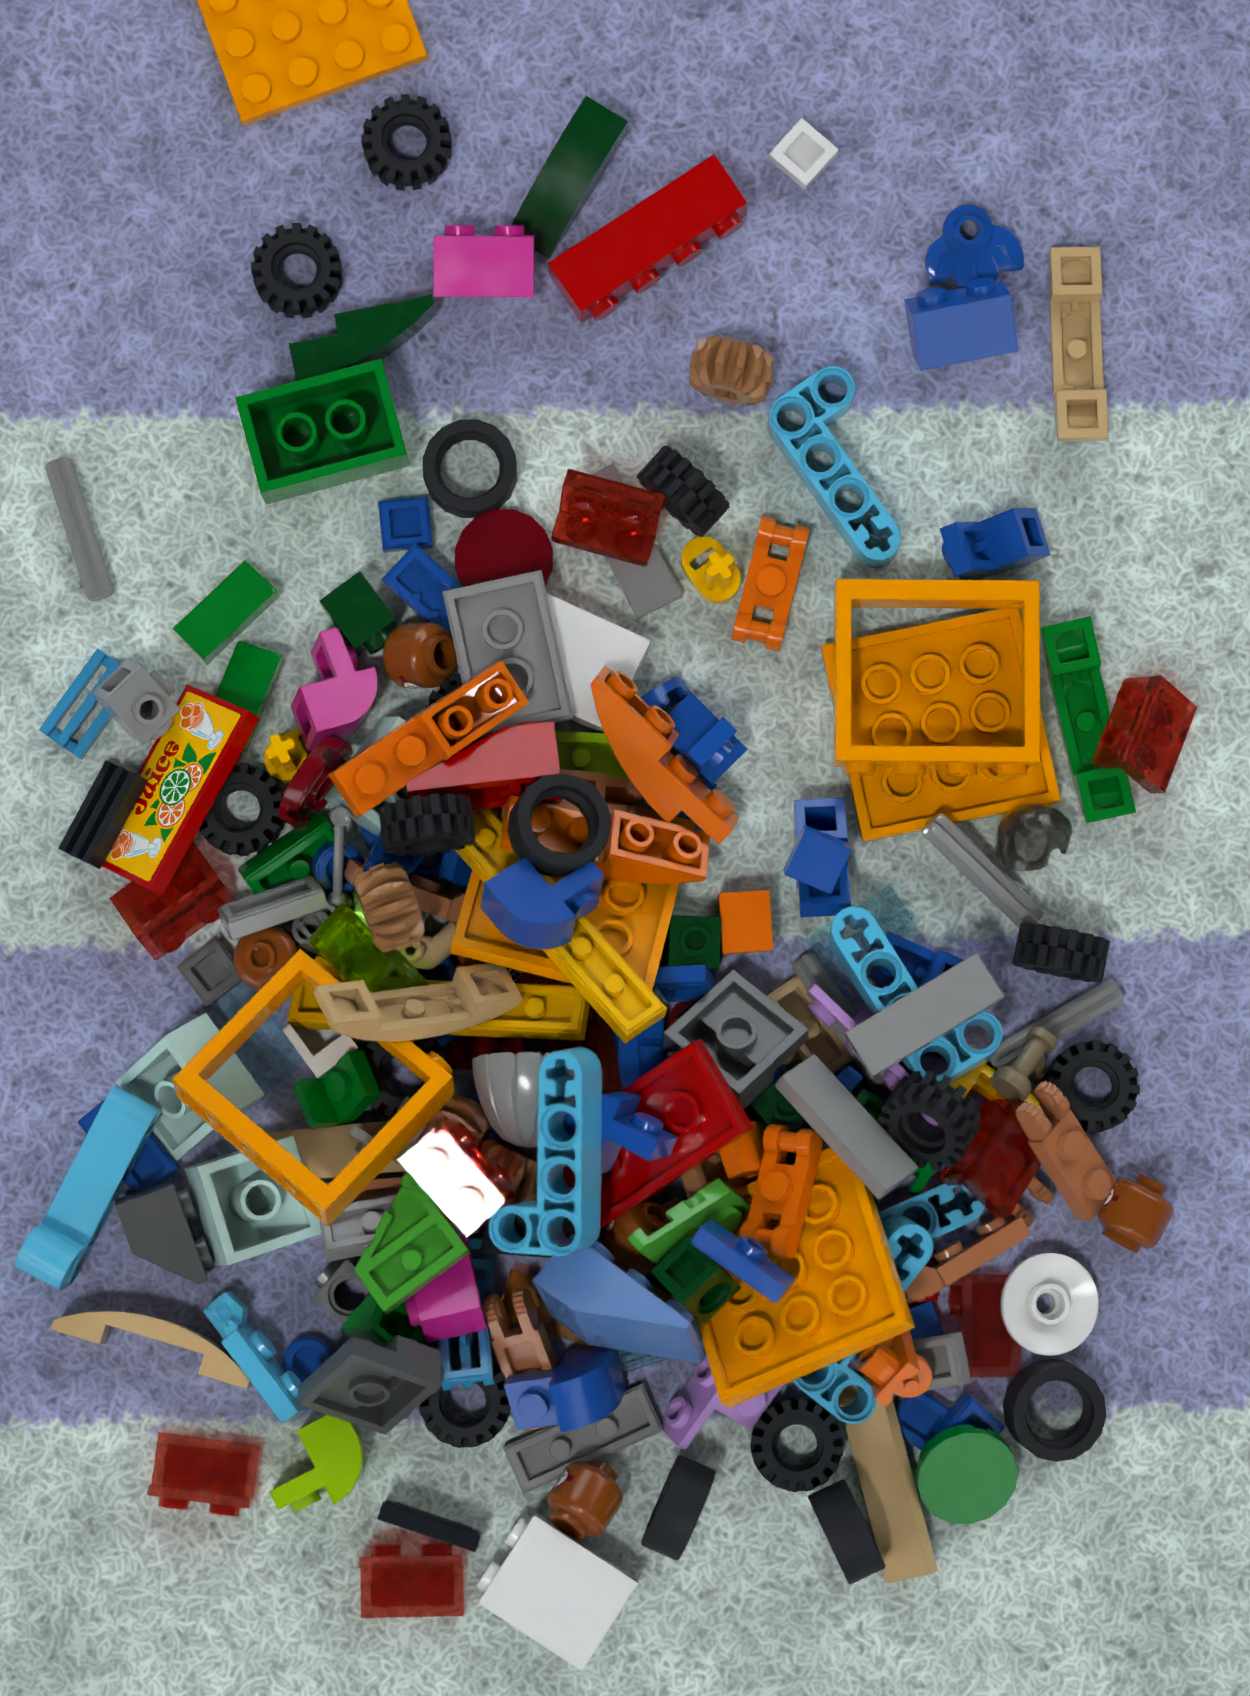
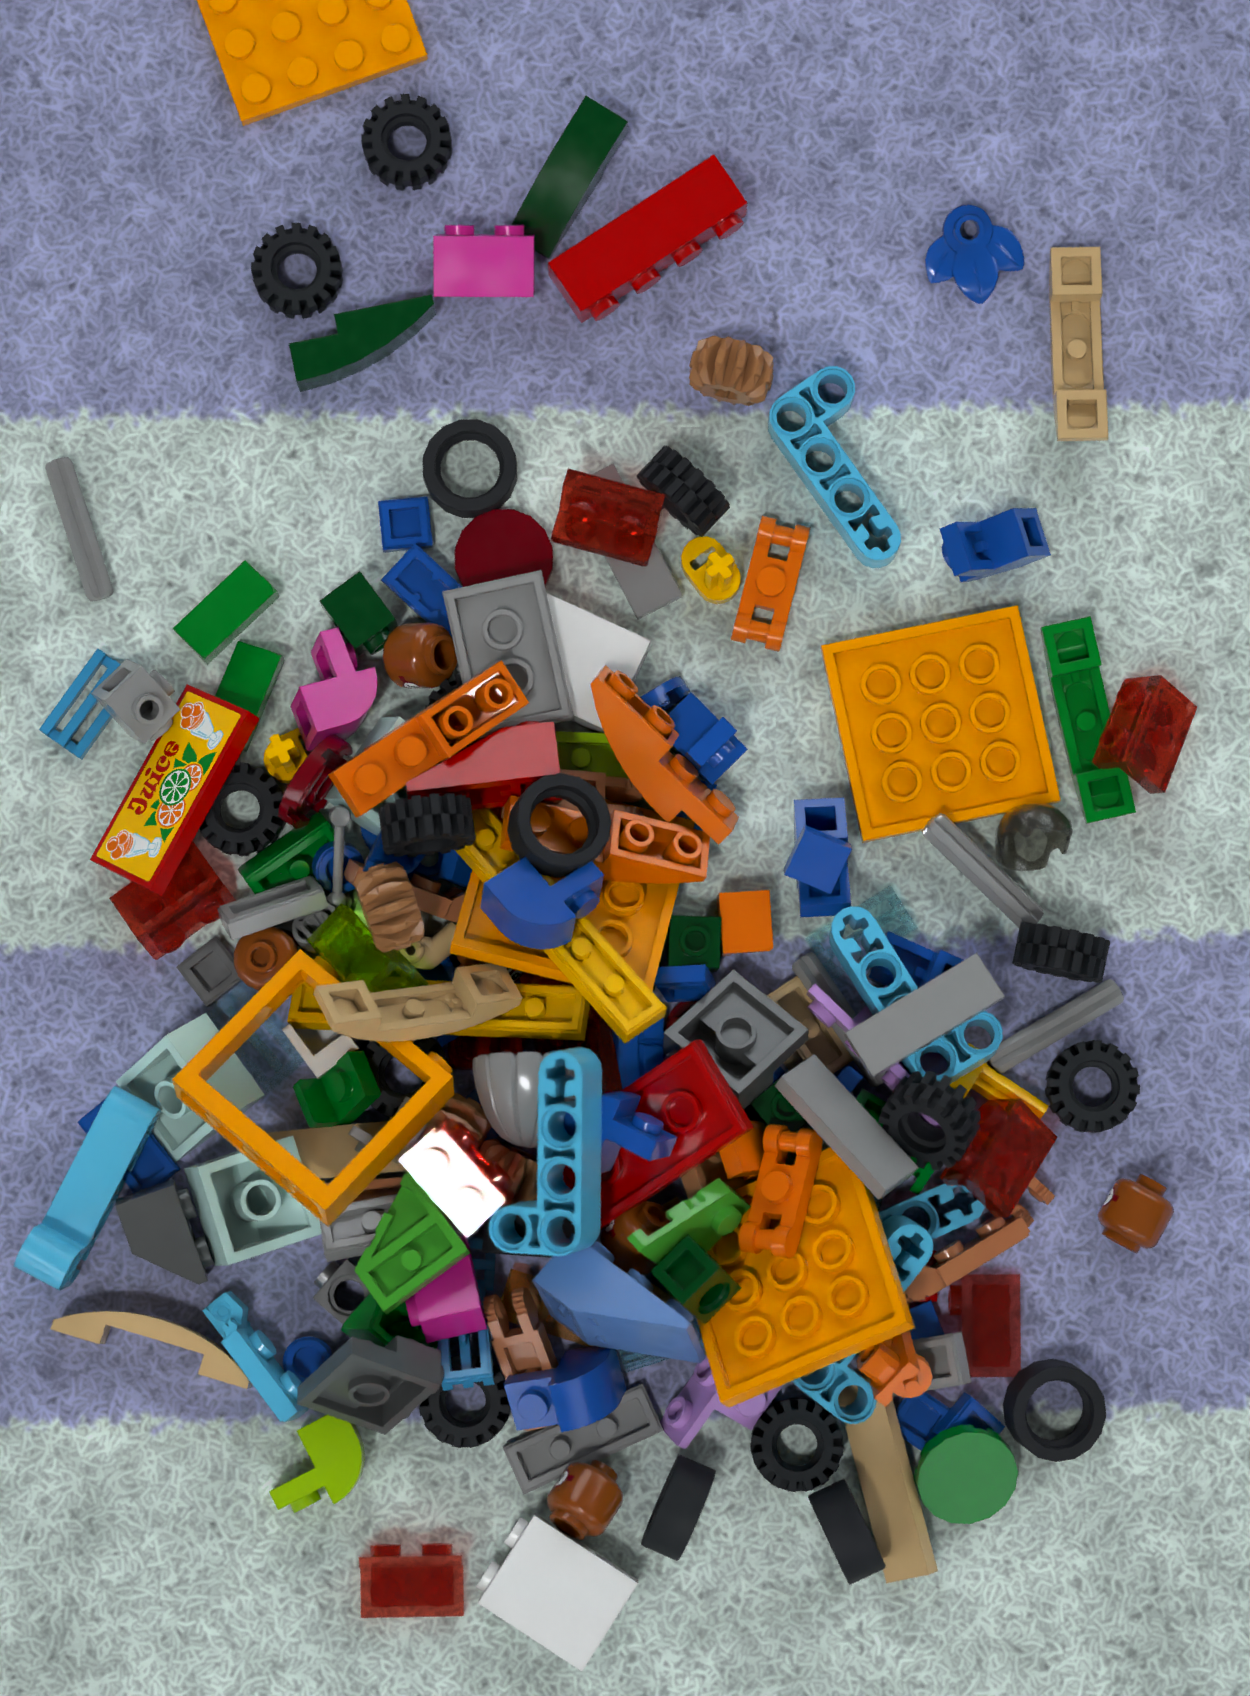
(102, 814): black tile -> none
(204, 1472): clear red bracket -> none
(322, 431): green brick -> none
(429, 1525): black tile -> none
(744, 1259): blue plate -> none
(803, 154): white plate -> none
(961, 323): blue brick -> none
(963, 594): light orange window -> none
(1029, 1067): dark tan piece -> none
(1066, 1151): nougat hinge -> none
(1071, 1307): white dish -> none

